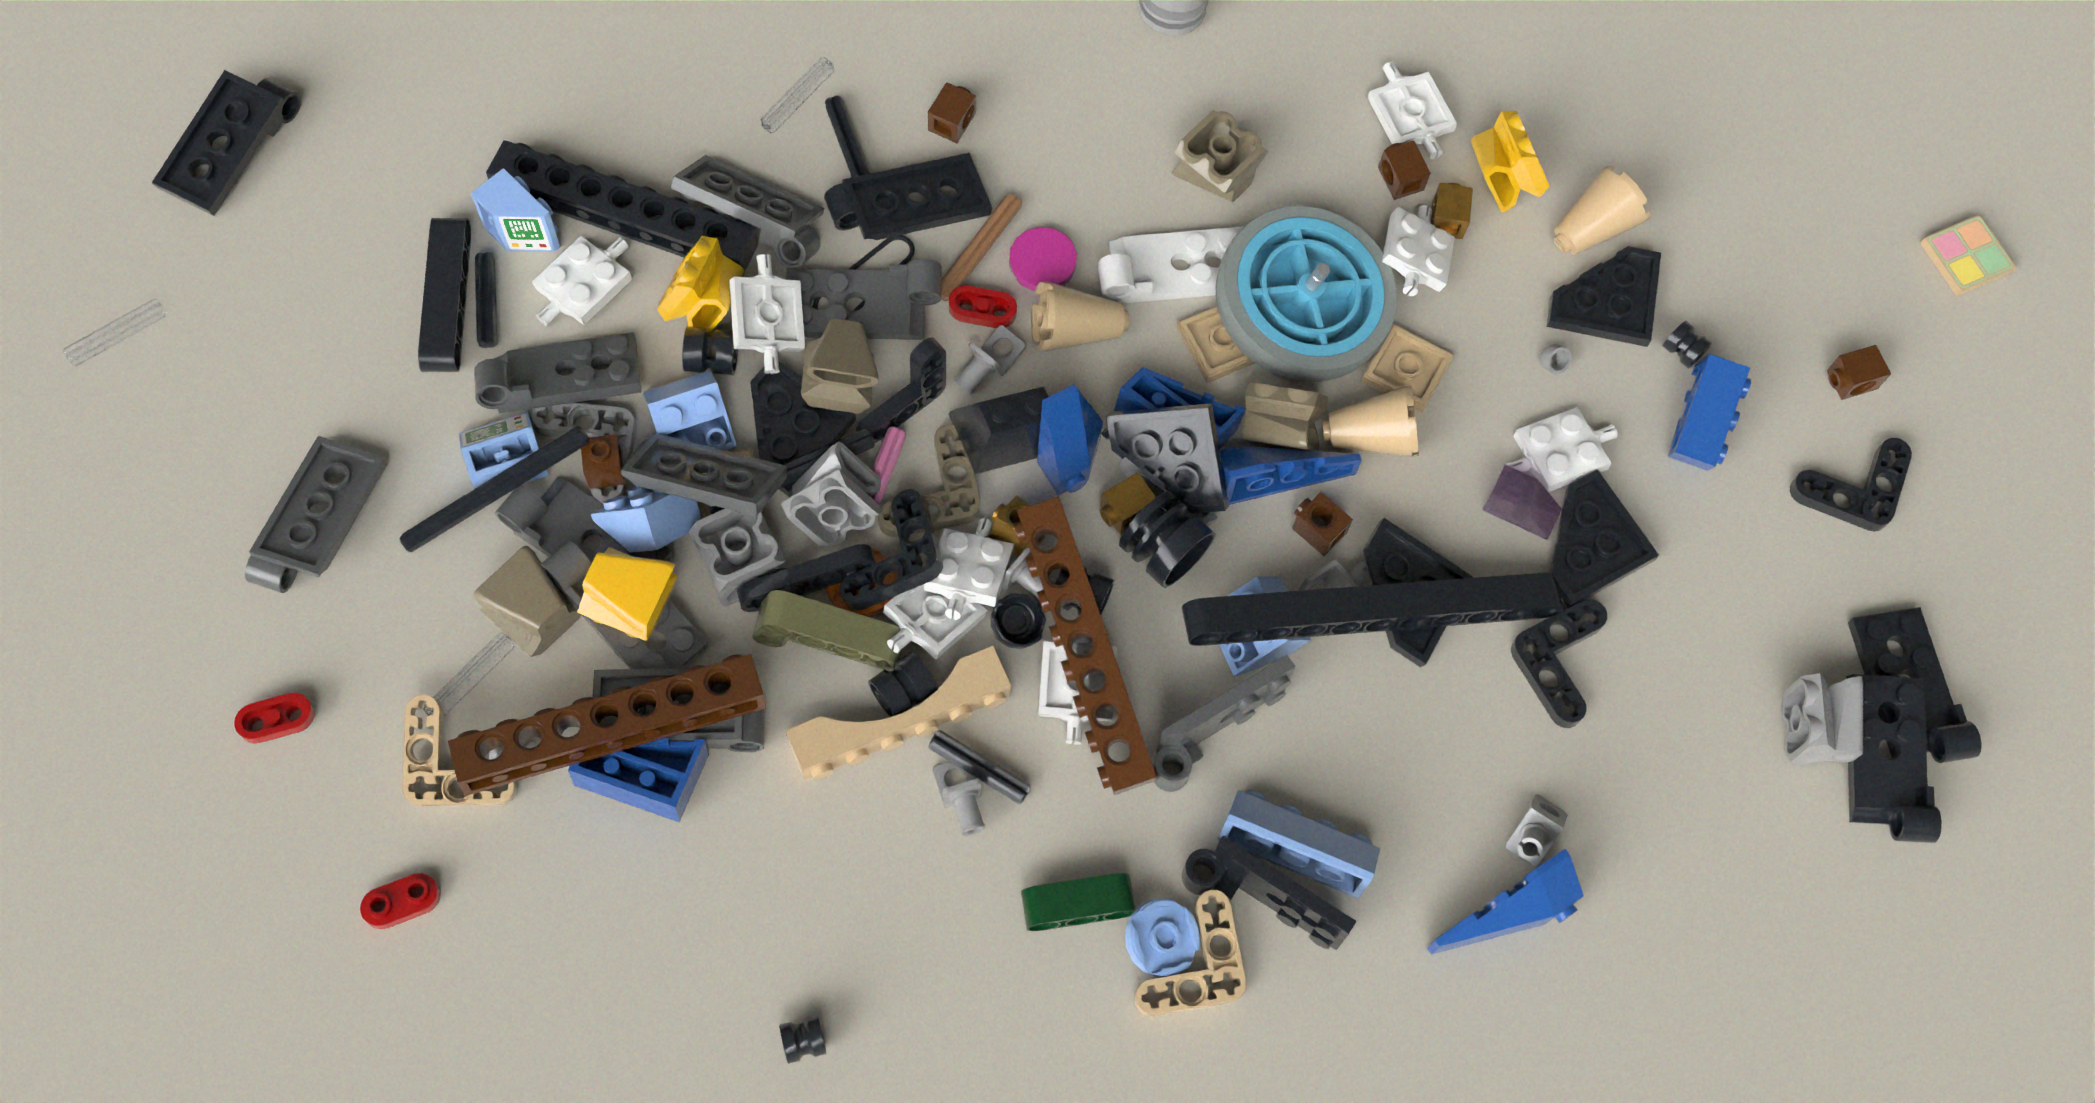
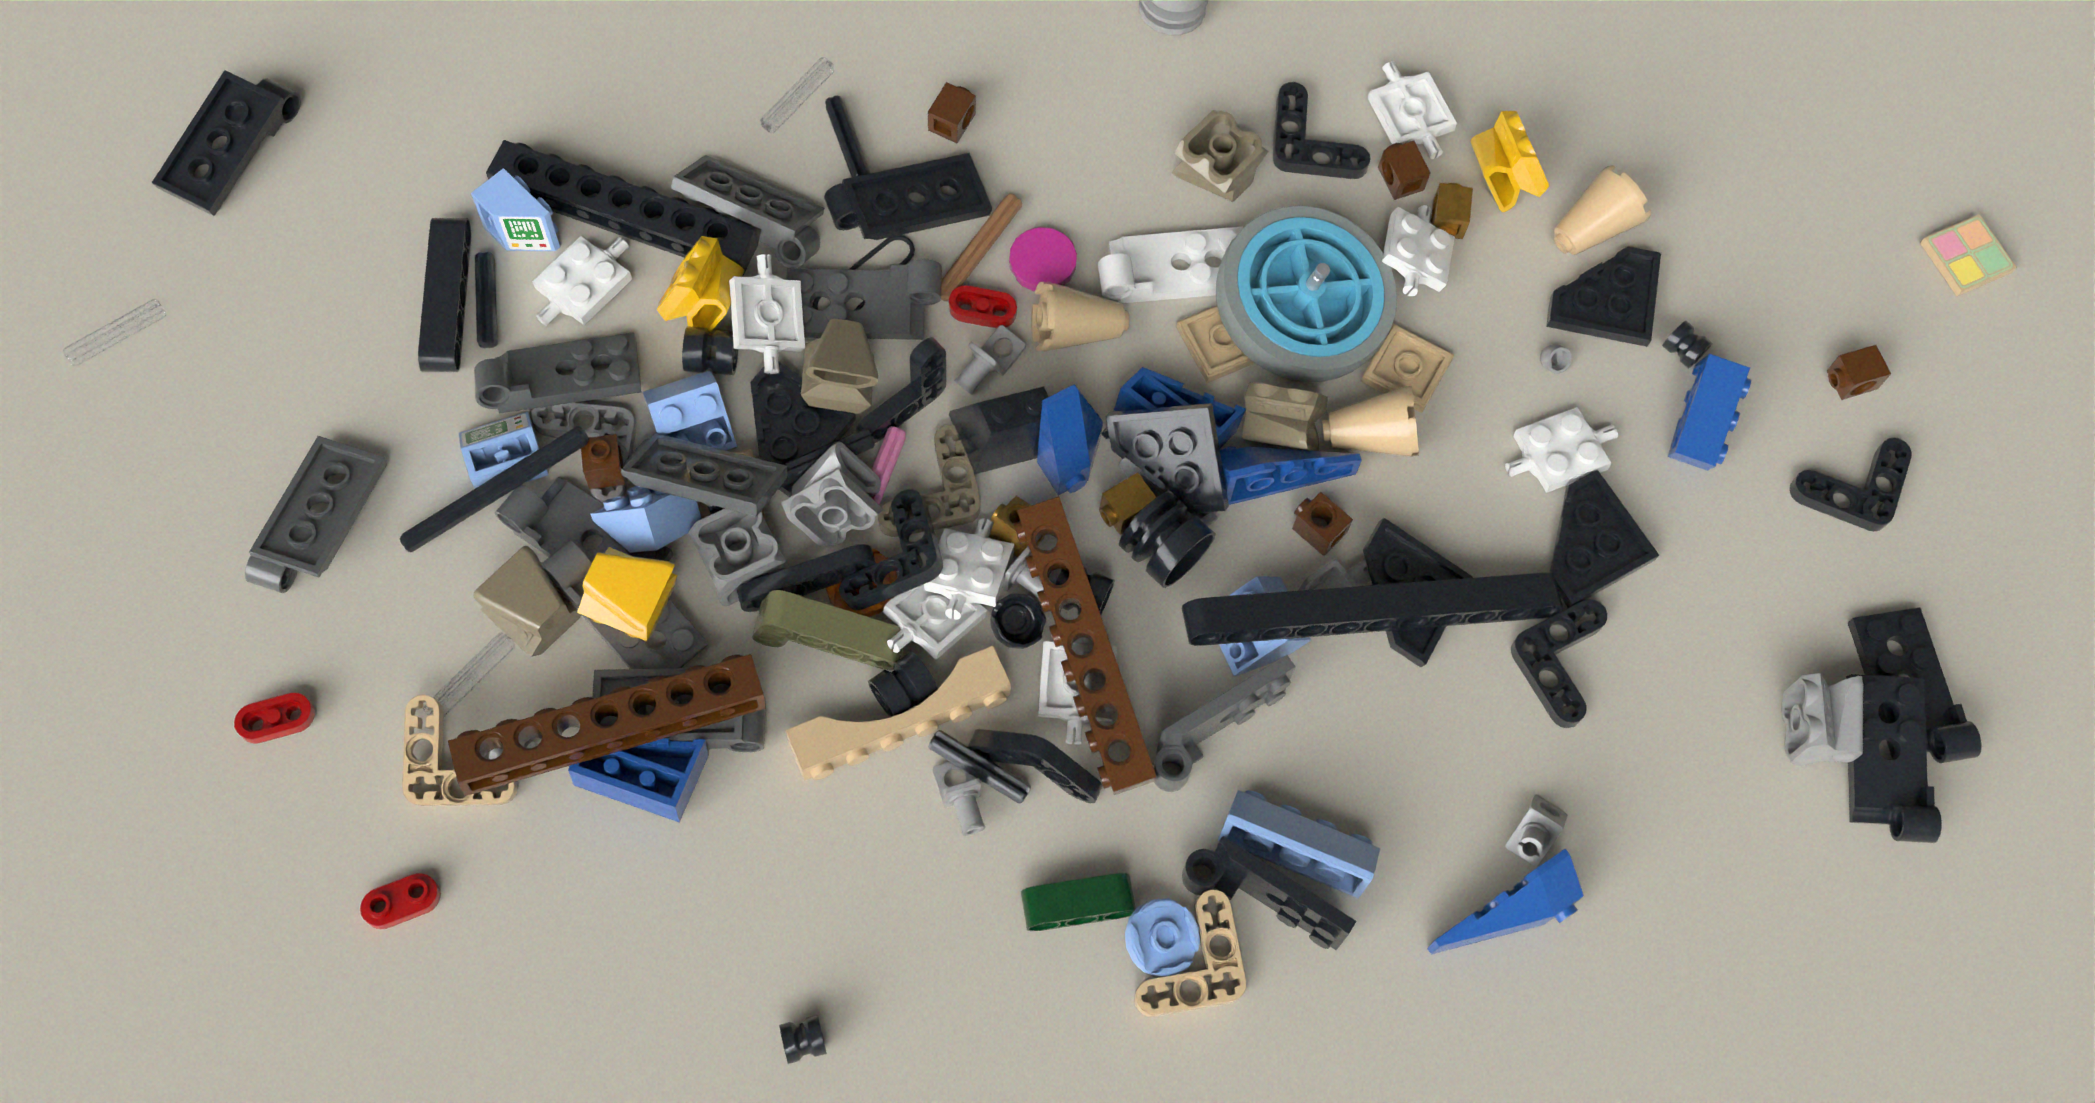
(1042, 755): none -> black beam
(1303, 149): none -> black beam
(1523, 502): clear purple slope -> none

